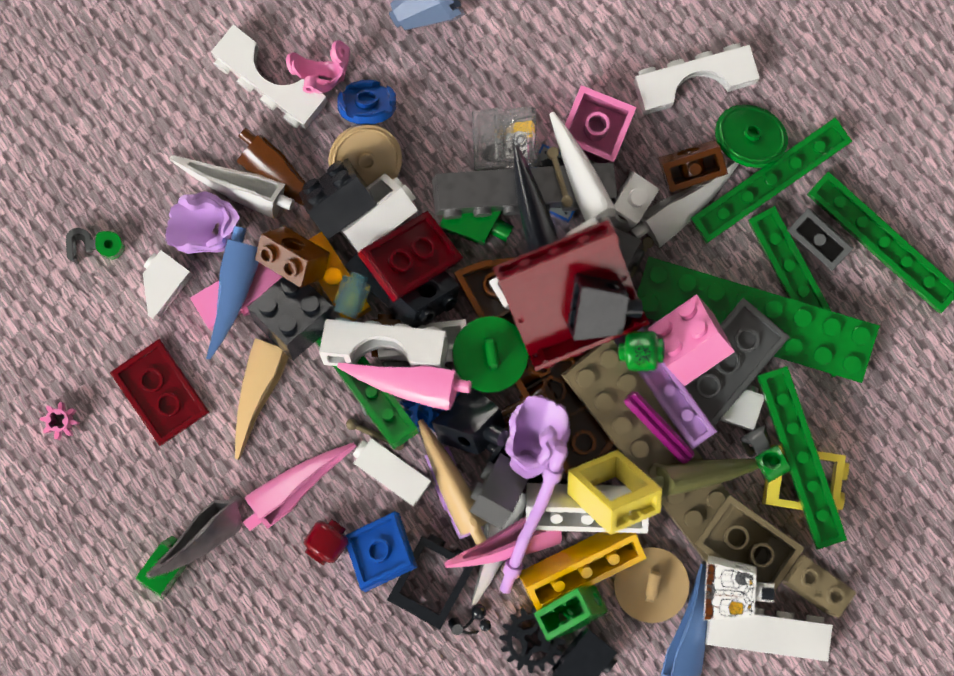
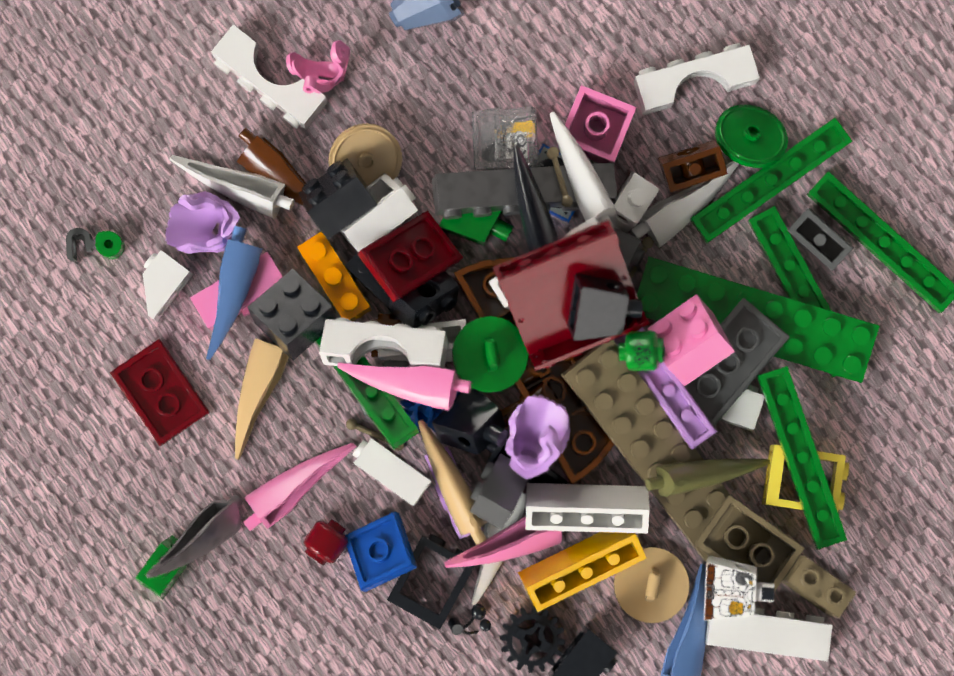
(68, 421): bright pink gear -> none
(292, 256): reddish brown brick -> none
(351, 295): clear light blue brick -> none
(366, 102): blue tile -> none
(551, 475): lavender bar -> none
(579, 607): green torso -> none
(614, 515): light yellow window -> none
(659, 427): magenta axle -> none
(769, 460): leg -> none

